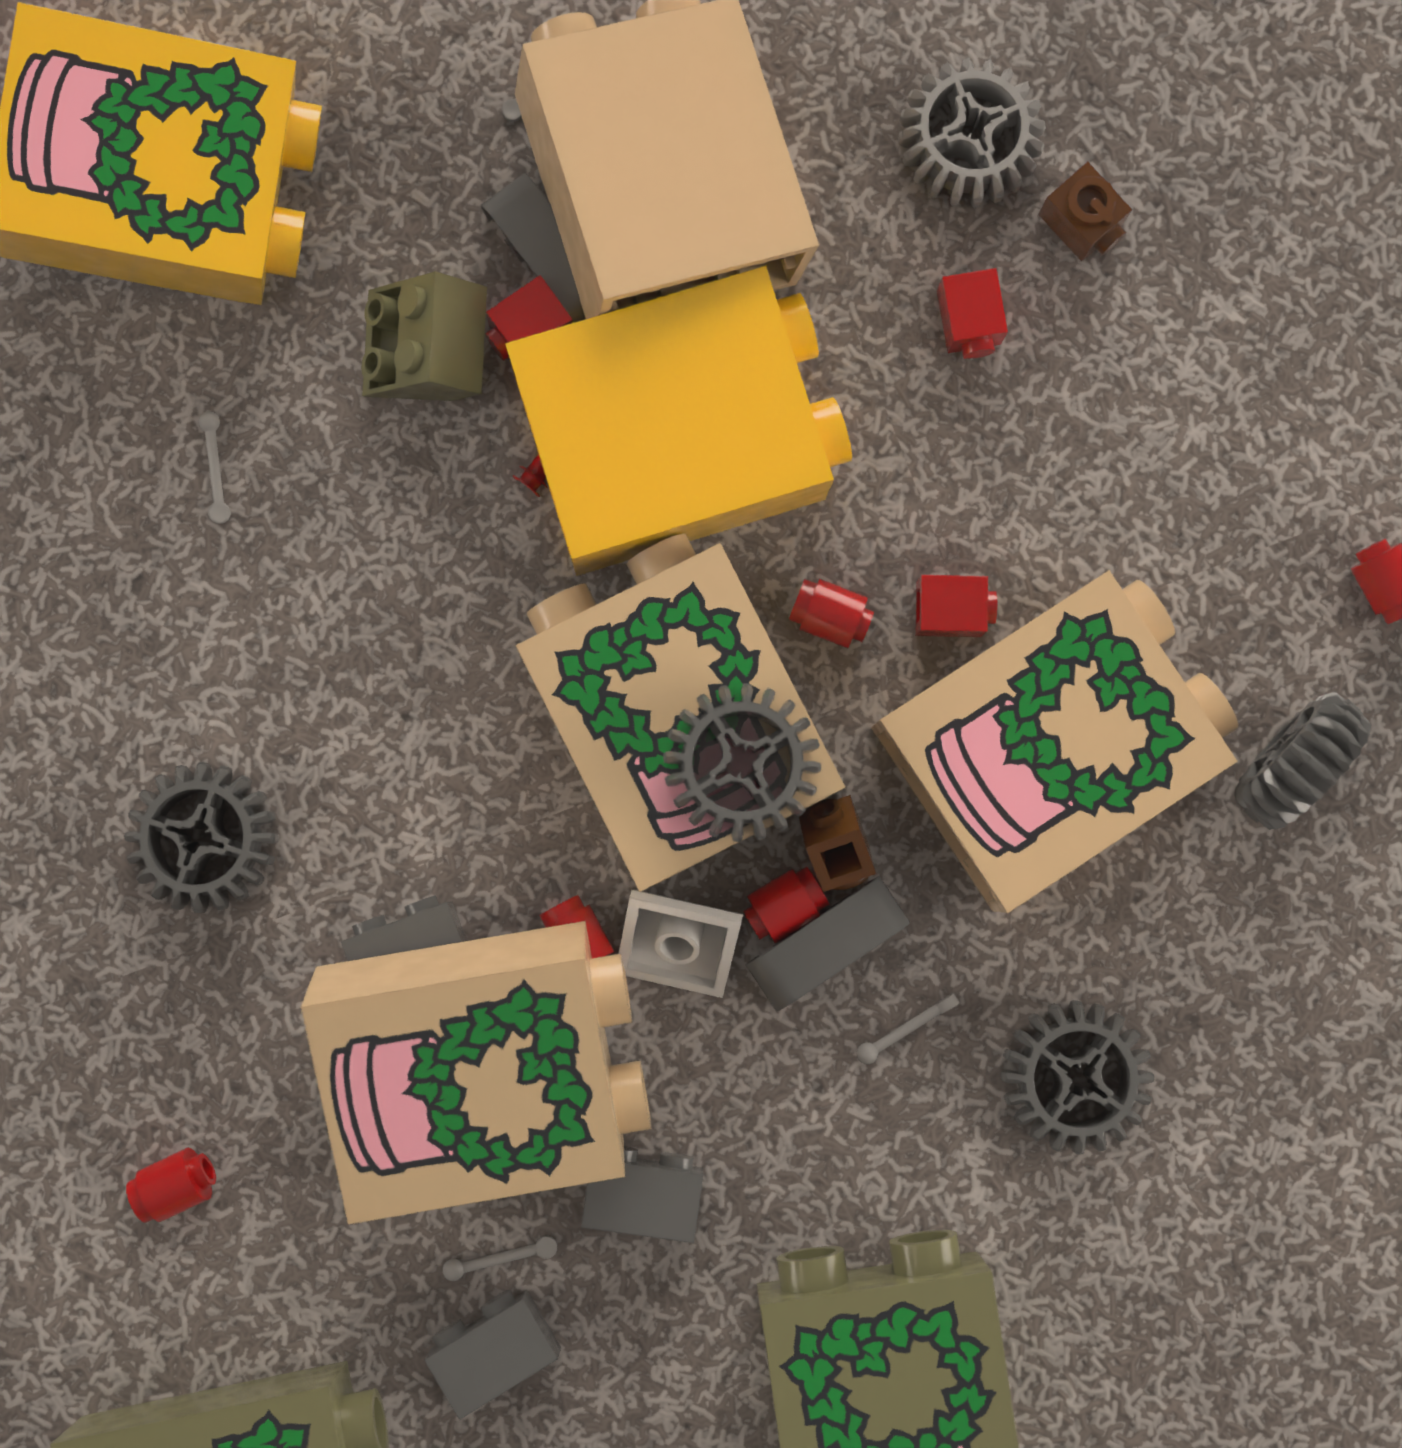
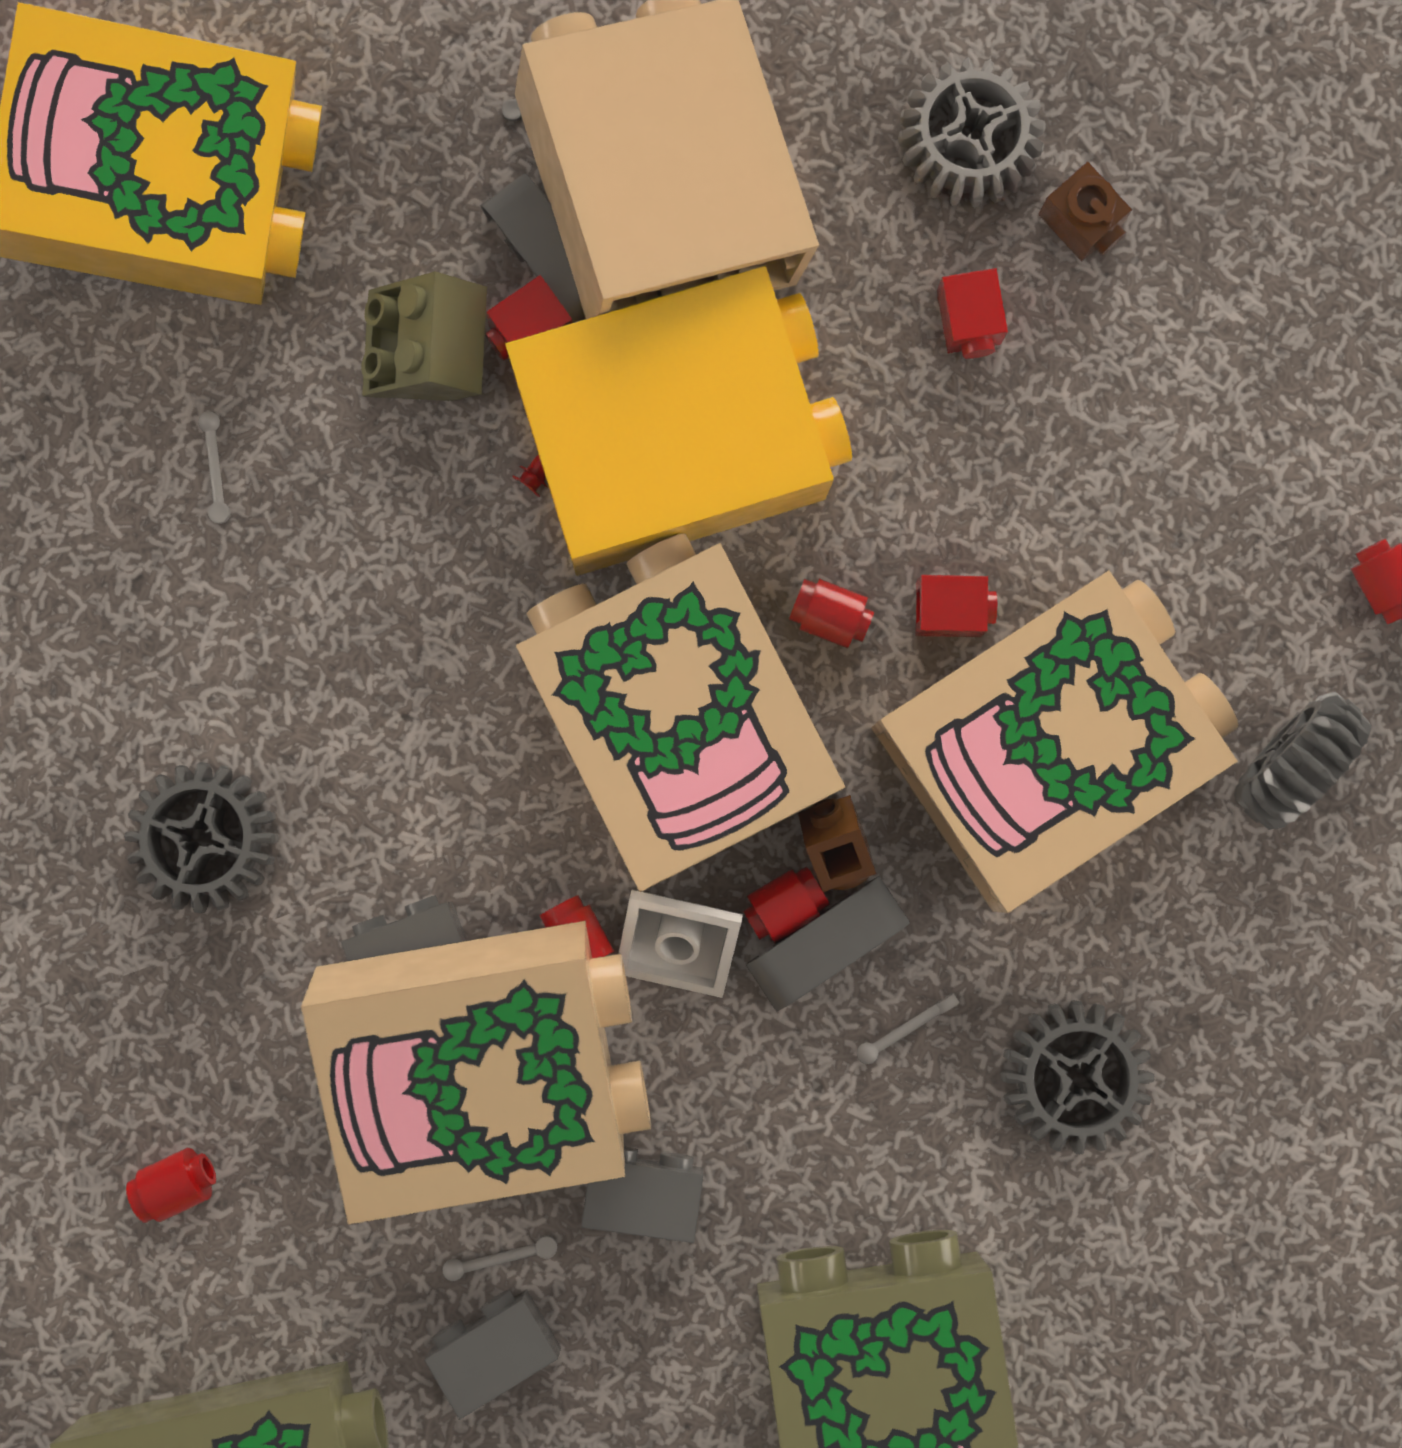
(783, 736): dark grey gear -> none

